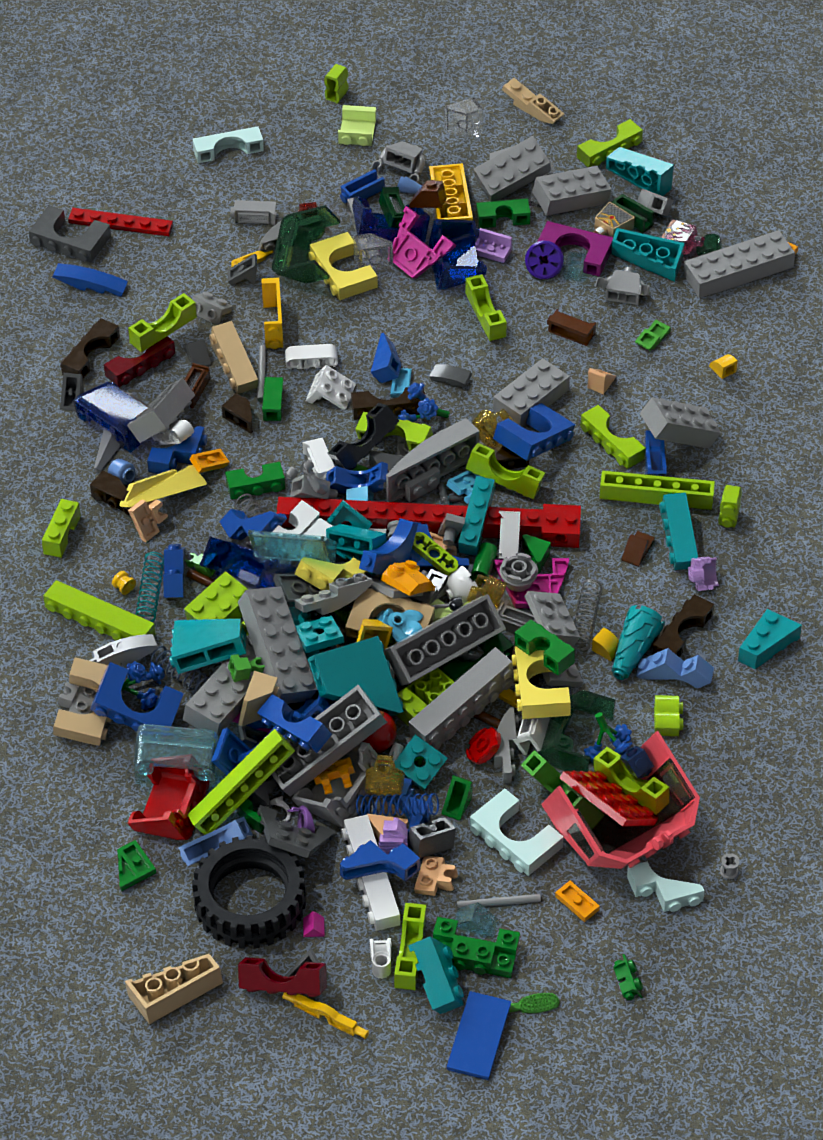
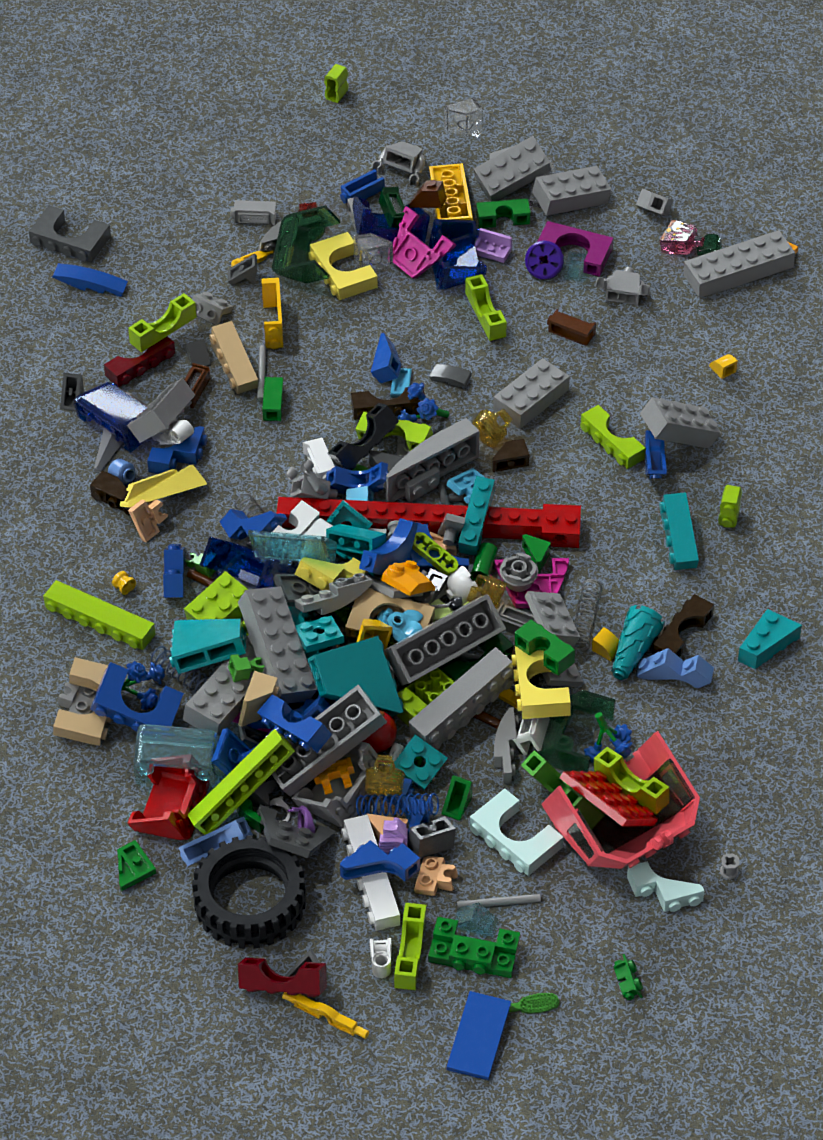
(56, 536): lime arch -> none
(101, 335): dark brown arch -> none
(122, 221): red plate -> none
(126, 650): light grey slope -> none
(158, 589): teal piece -> none
(174, 987): tan wedge -> none
(209, 146): light aqua arch -> none
(209, 460): light orange plate -> none
(238, 412): dark brown slope -> none
(270, 480): green arch -> none
(311, 356): white beam -> none
(313, 925): dark pink slope -> none
(332, 387): white bracket -> none
(357, 125): yellowish green panel -> none
(407, 185): medium blue cone -> none
(439, 974): teal wedge -> none
(483, 745): red tile -> none
(484, 463): lime arch -> none
(509, 534): white window -> none
(528, 444): blue arch -> none
(534, 105): tan slope -> none
(577, 901): light orange plate -> none
(595, 152): lime arch -> none
(599, 380): light nougat slope -> none
(612, 218): torso -> none
(637, 548): reddish brown slope -> none
(637, 762): dark blue brick -> none
(641, 170): teal wedge -> none
(643, 216): dark green window -> none
(649, 252): teal wedge -> none
(651, 488): lime brick -> none
(653, 336): bright green slope -> none
(667, 715): lime brick -> none
(703, 573): lavender hair -> none

